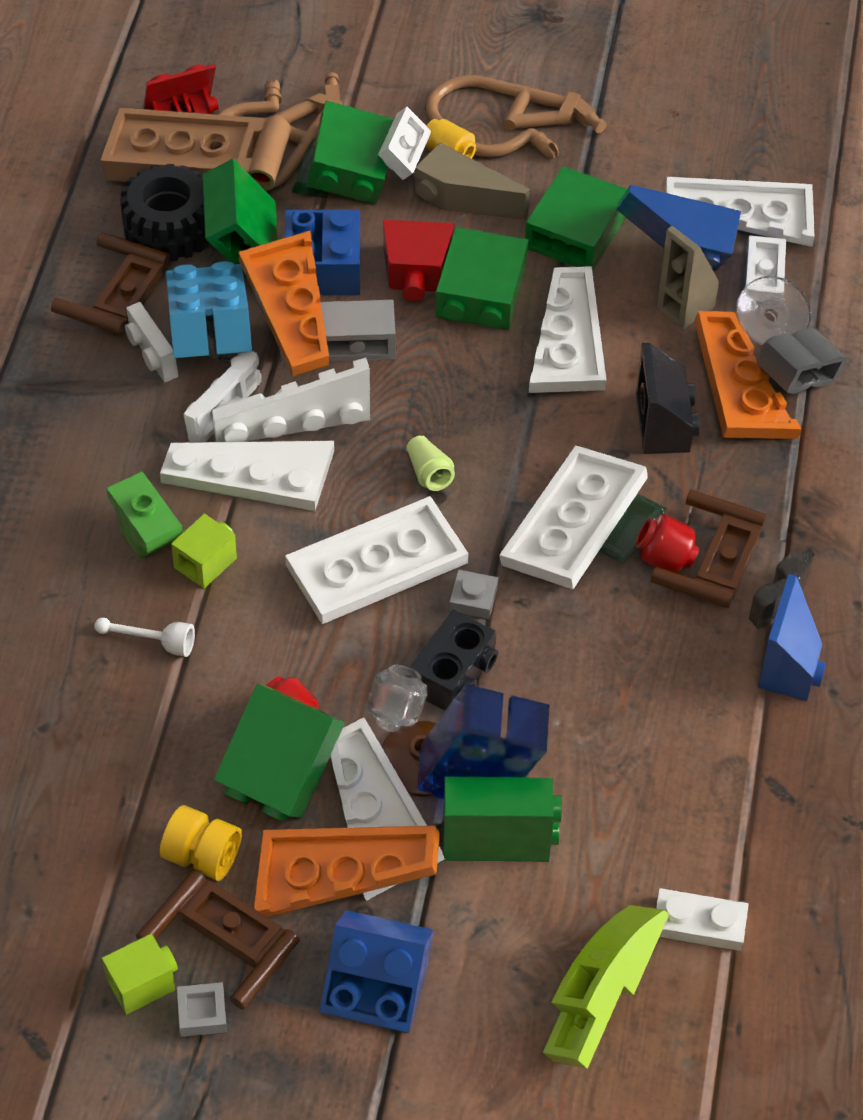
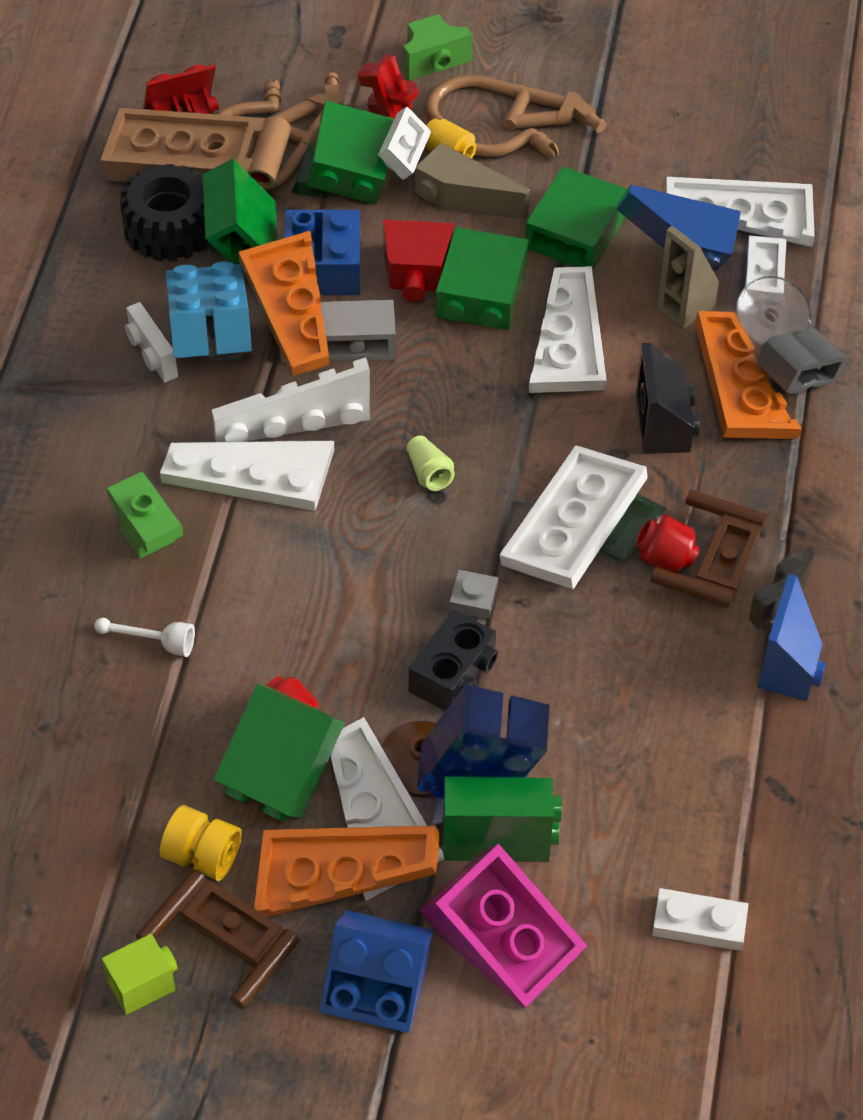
(128, 286): reddish brown plate -> none
(201, 1009): light grey plate -> none
(204, 550): lime brick -> none
(232, 386): white hinge -> none
(376, 559): white plate -> none
(389, 88): none -> red hips
(396, 697): clear head -> none
(435, 47): none -> bright green brick
(504, 925): none -> dark pink slope
(602, 971): lime slope -> none

